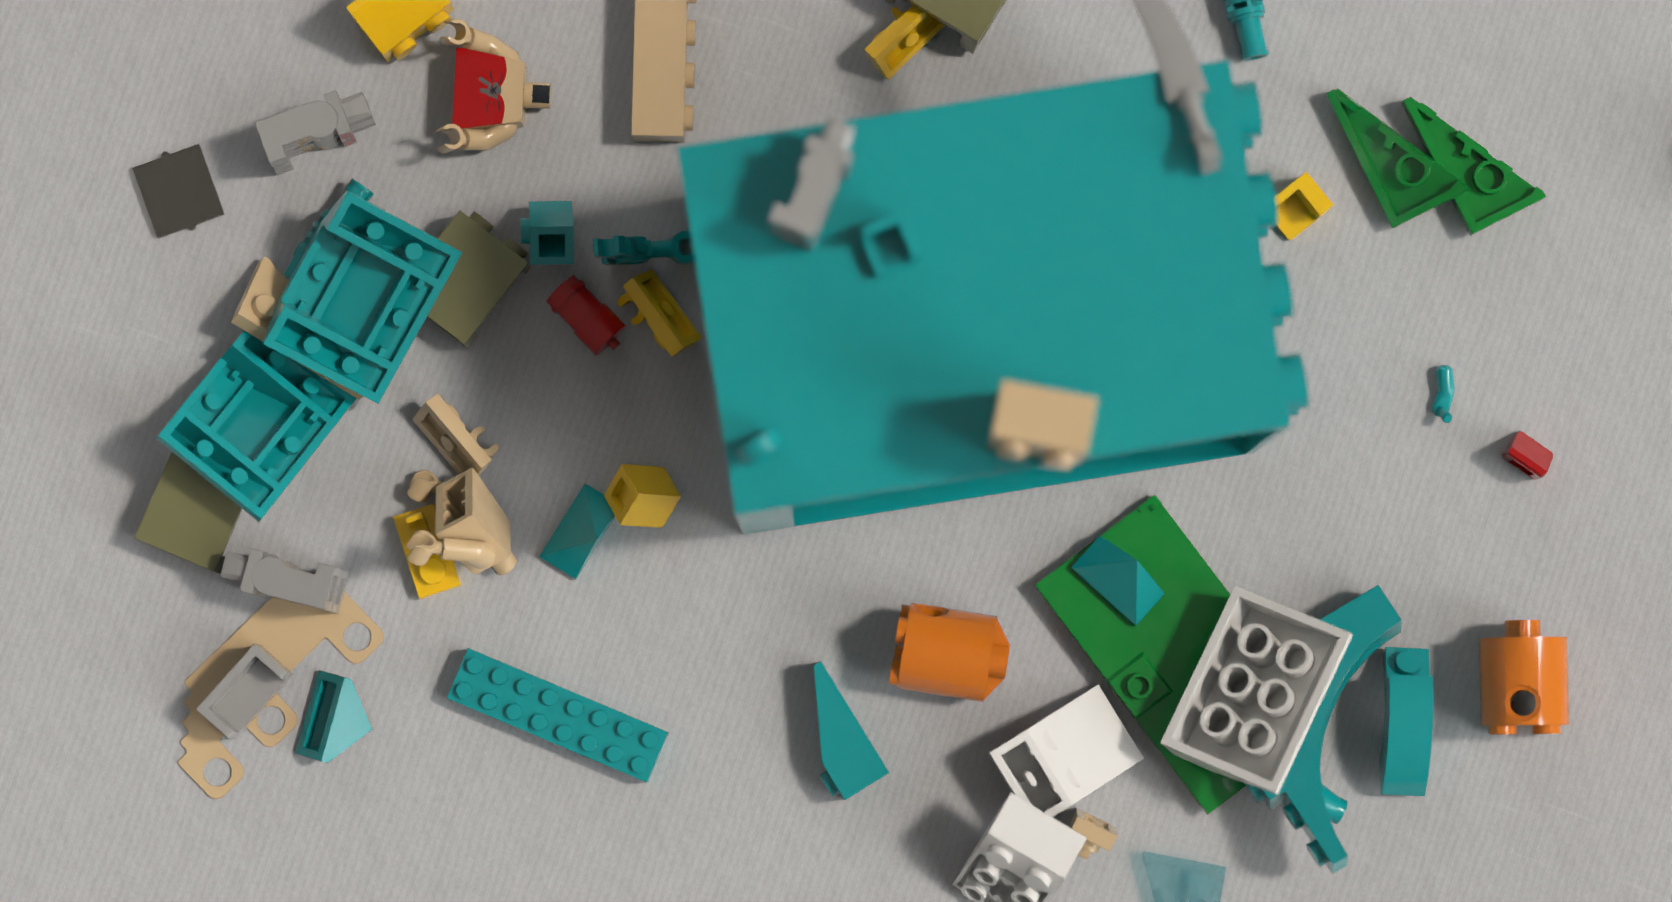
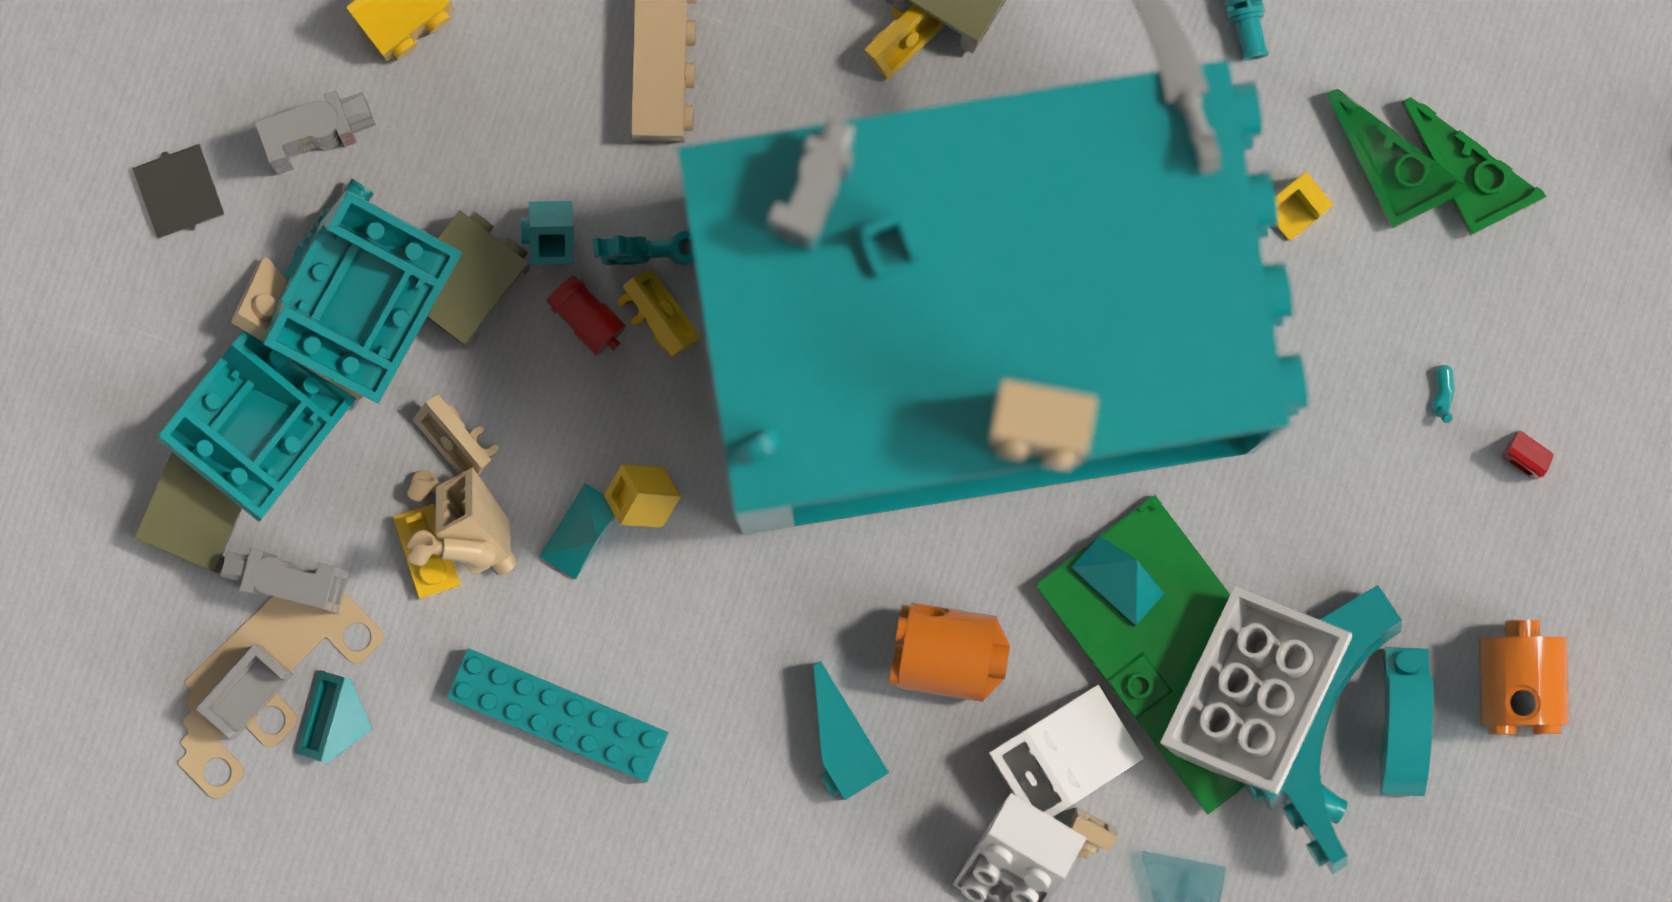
(488, 91): torso -> none

